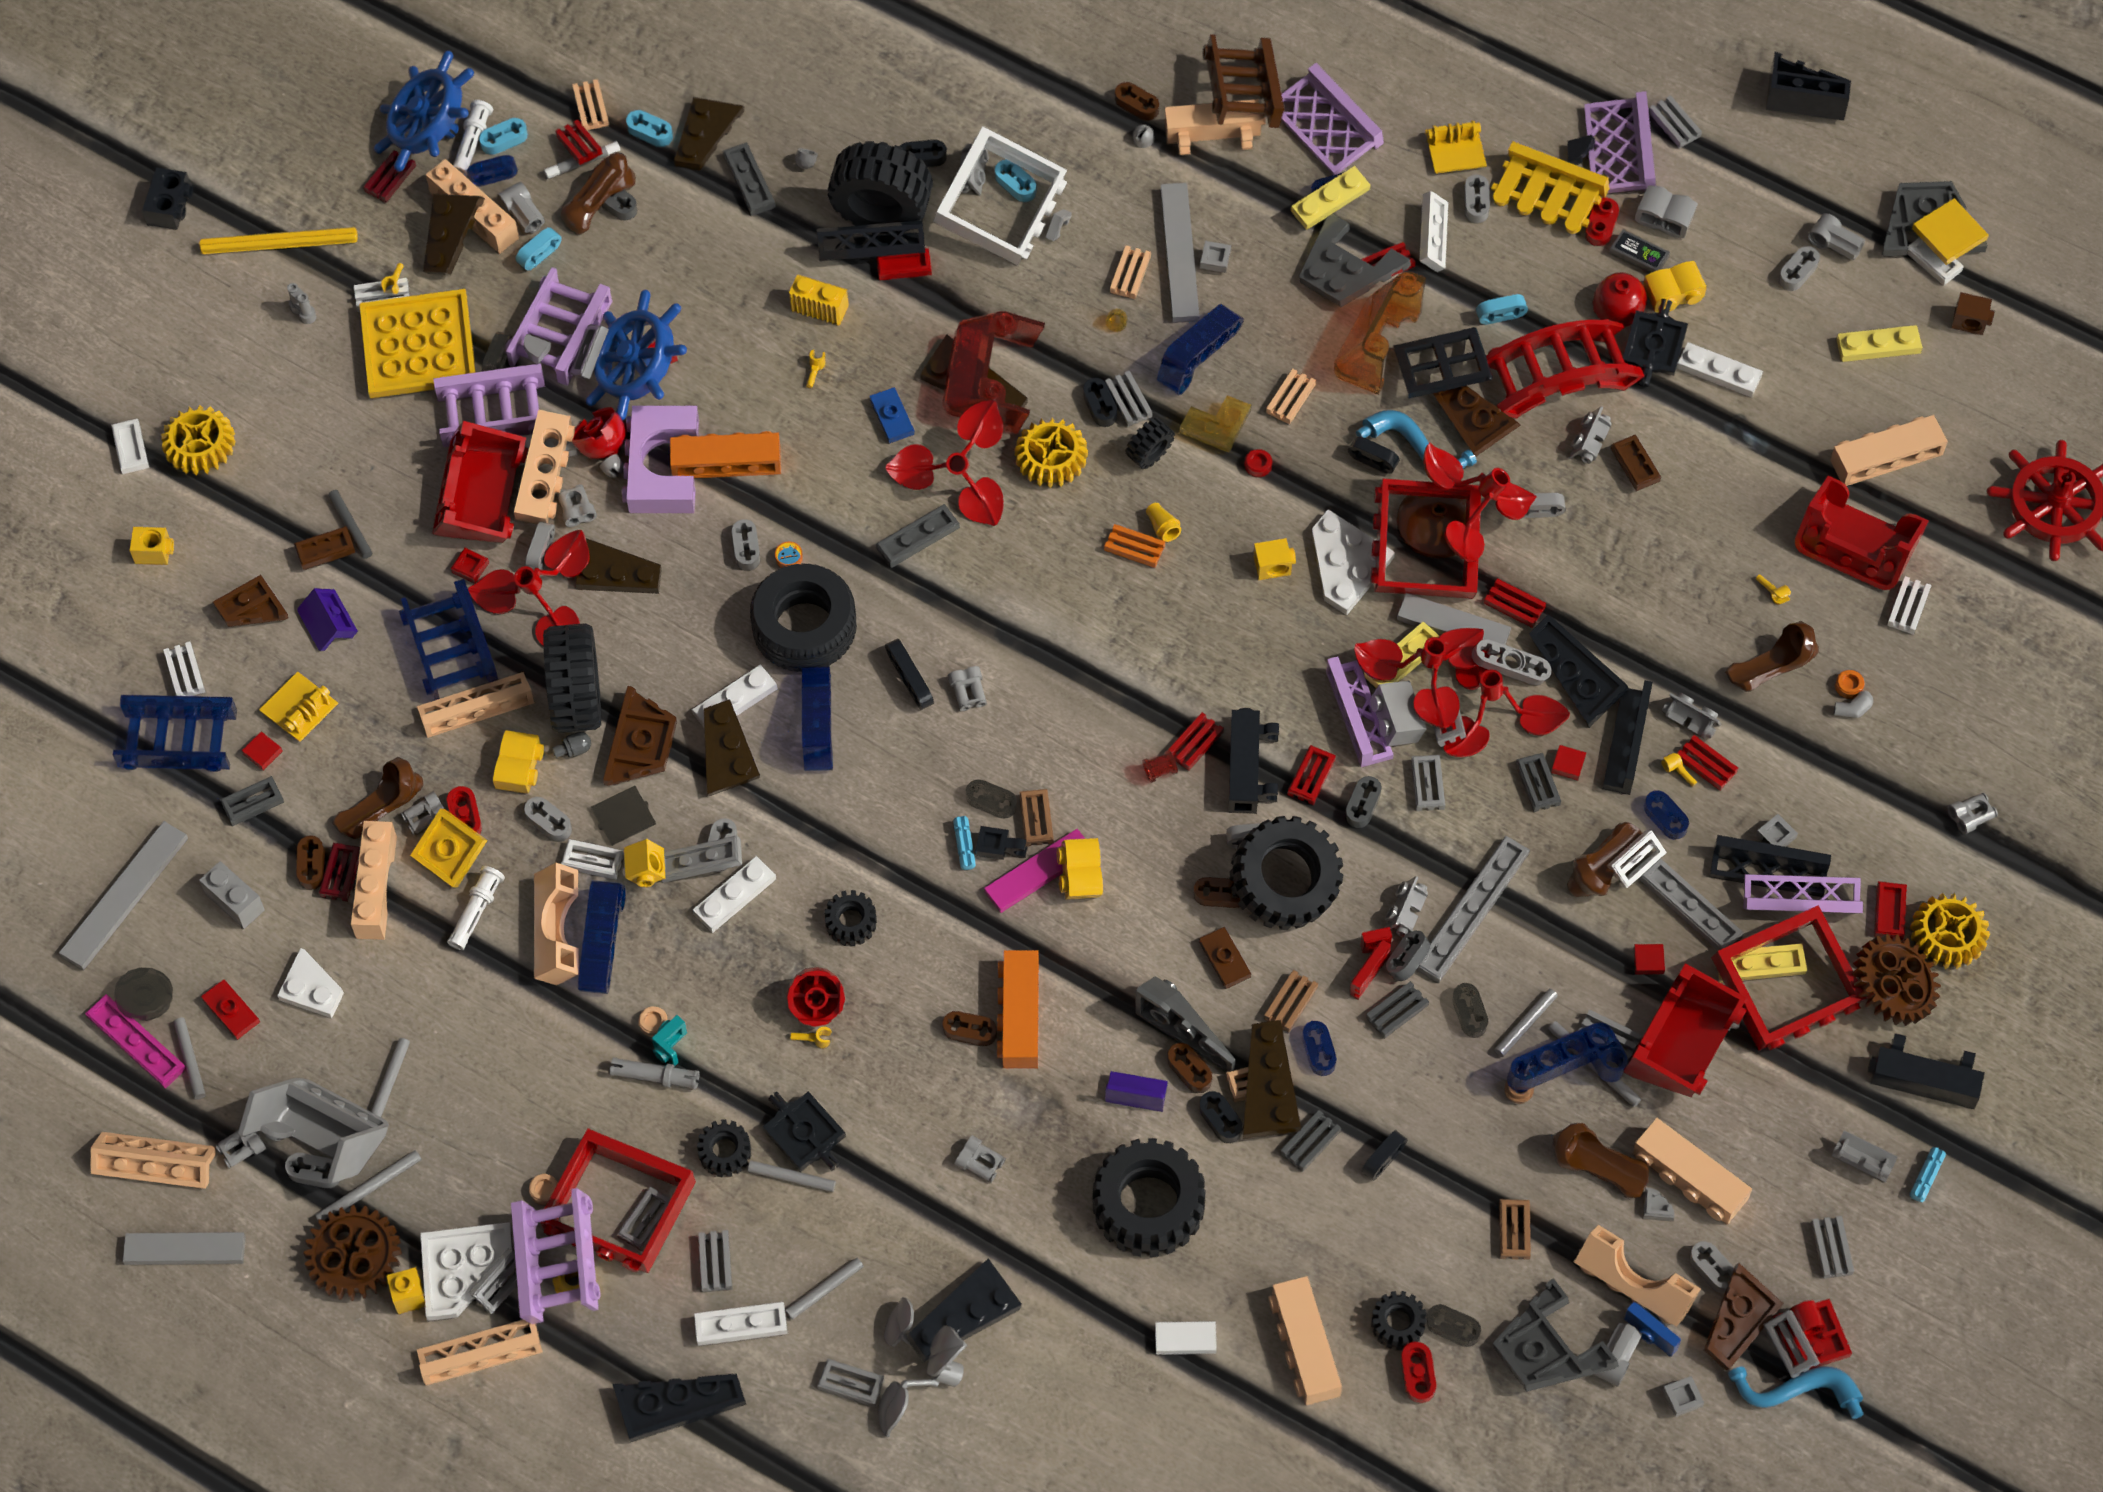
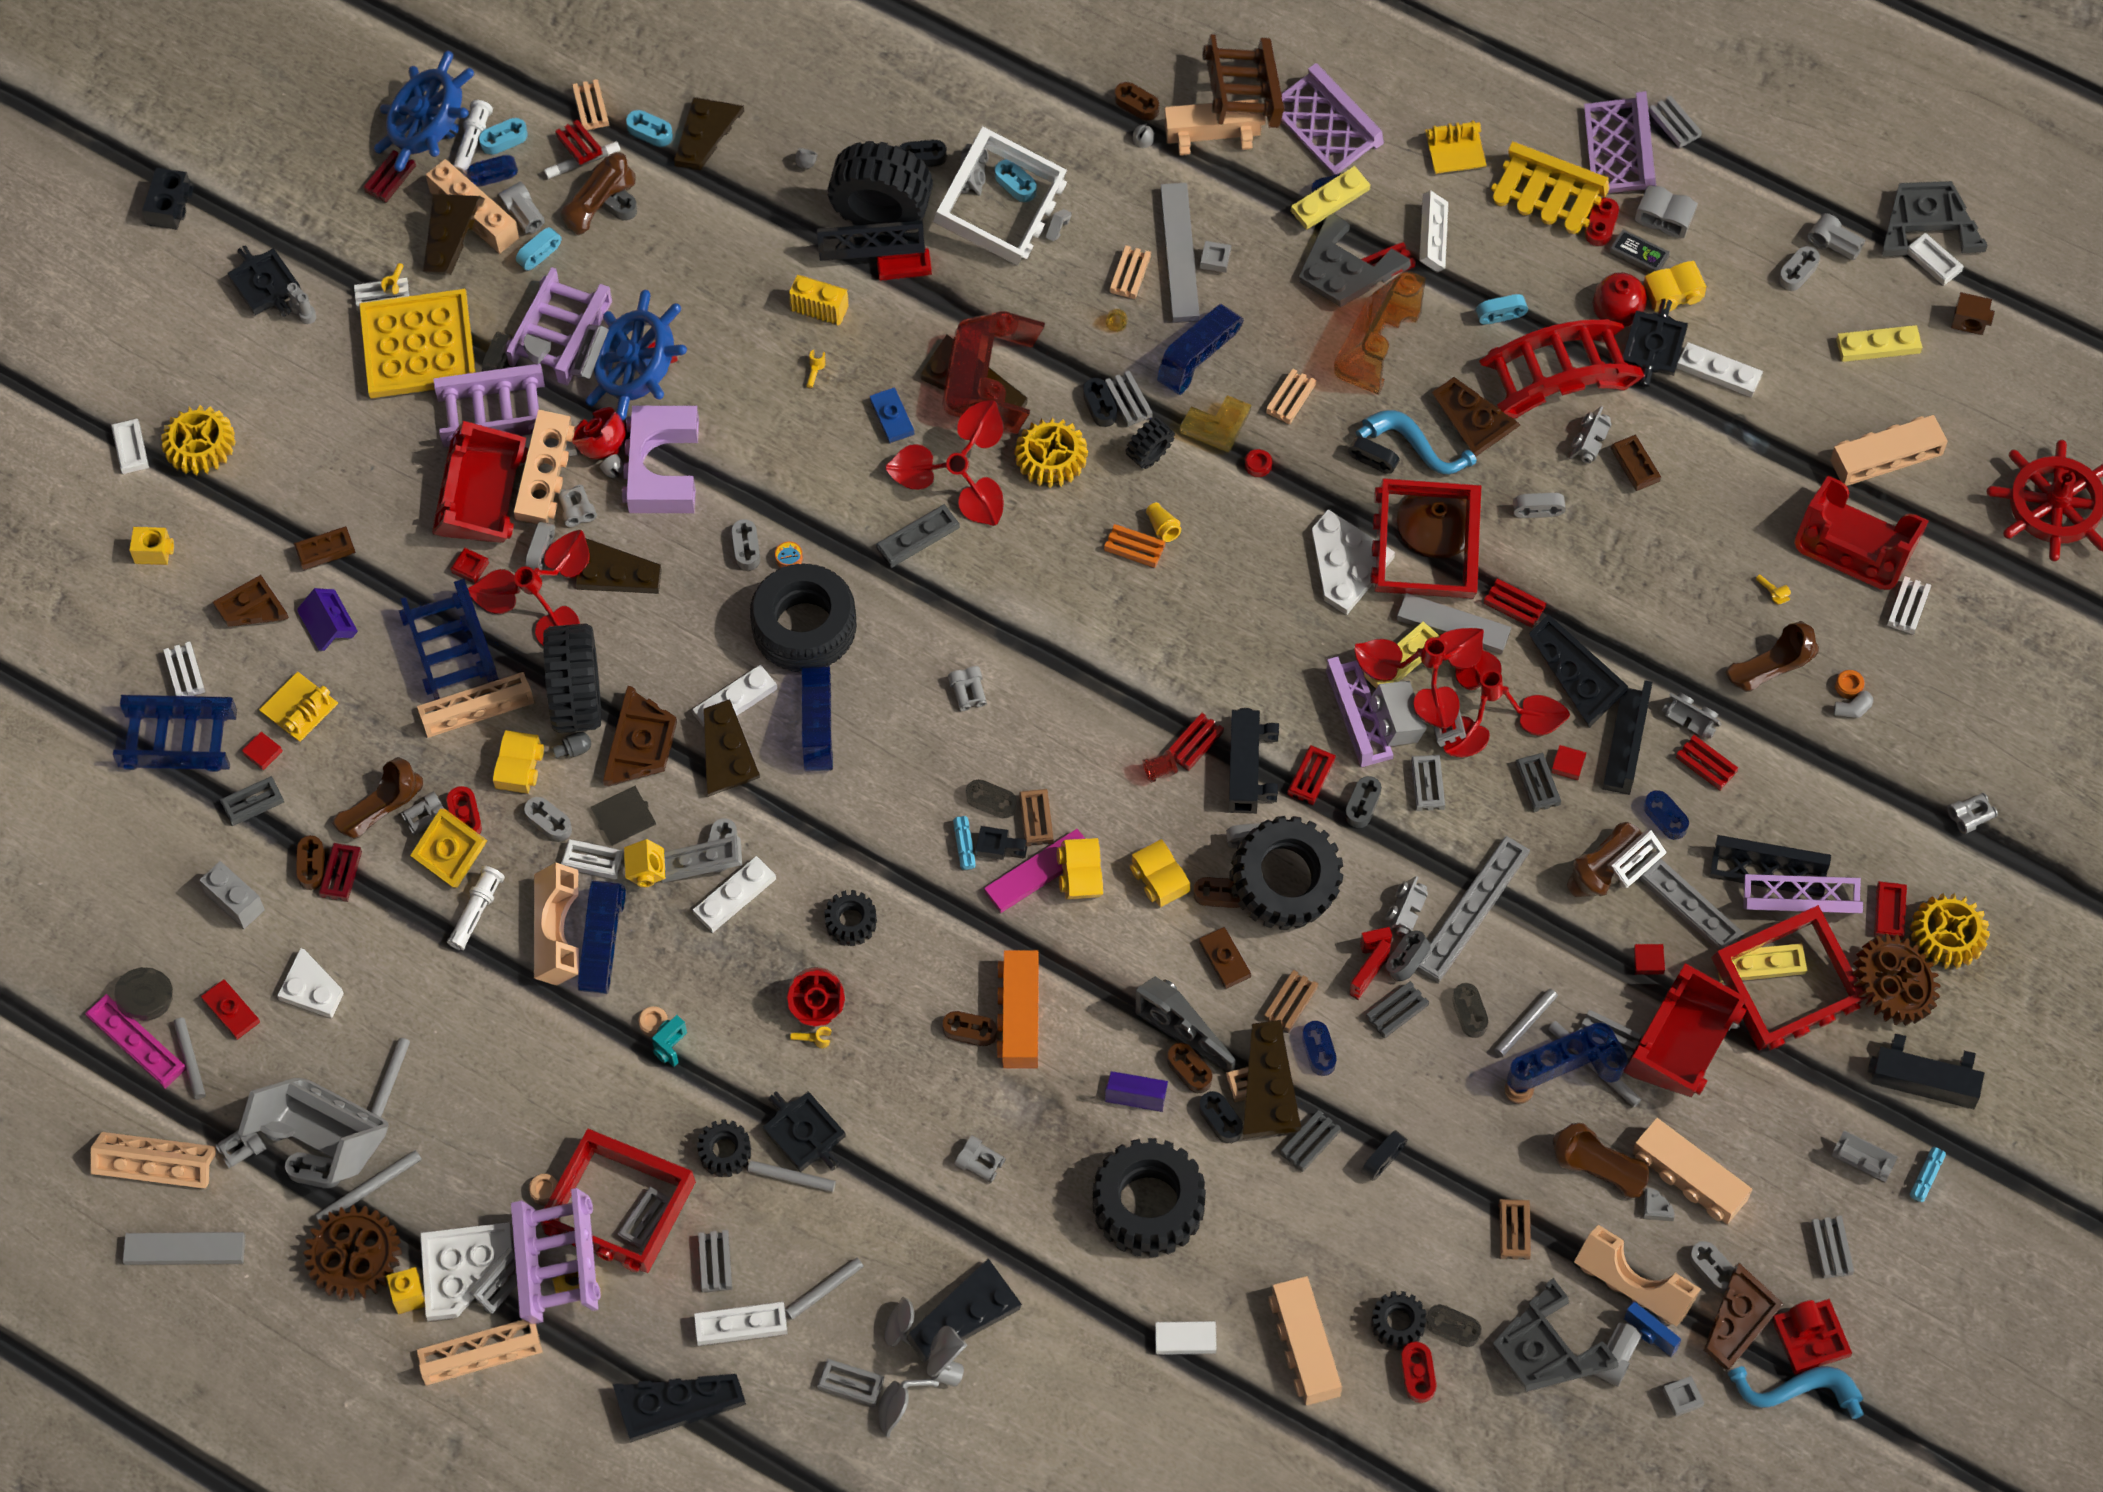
(123, 895): light grey tile -> none
(263, 281): none -> black plate
(278, 240): yellow axle -> none
(349, 521): dark grey bar -> none
(370, 899): light nougat arch -> none
(656, 1073): light grey pin -> none
(726, 455): orange brick -> none
(749, 179): dark grey tile -> none
(909, 674): black beam -> none
(1160, 873): none -> yellow brick
(1273, 559): yellow brick -> none
(1442, 362): black window -> none
(1481, 198): light grey beam -> none
(1510, 499): red plant -> none
(1522, 658): light grey beam -> none
(1579, 148): black tile -> none
(1674, 762): yellow hand -> none
(1777, 832): light grey plate -> none
(1803, 1365): light grey tile -> none
(1806, 91): black wedge -> none
(1950, 231): yellow tile -> none

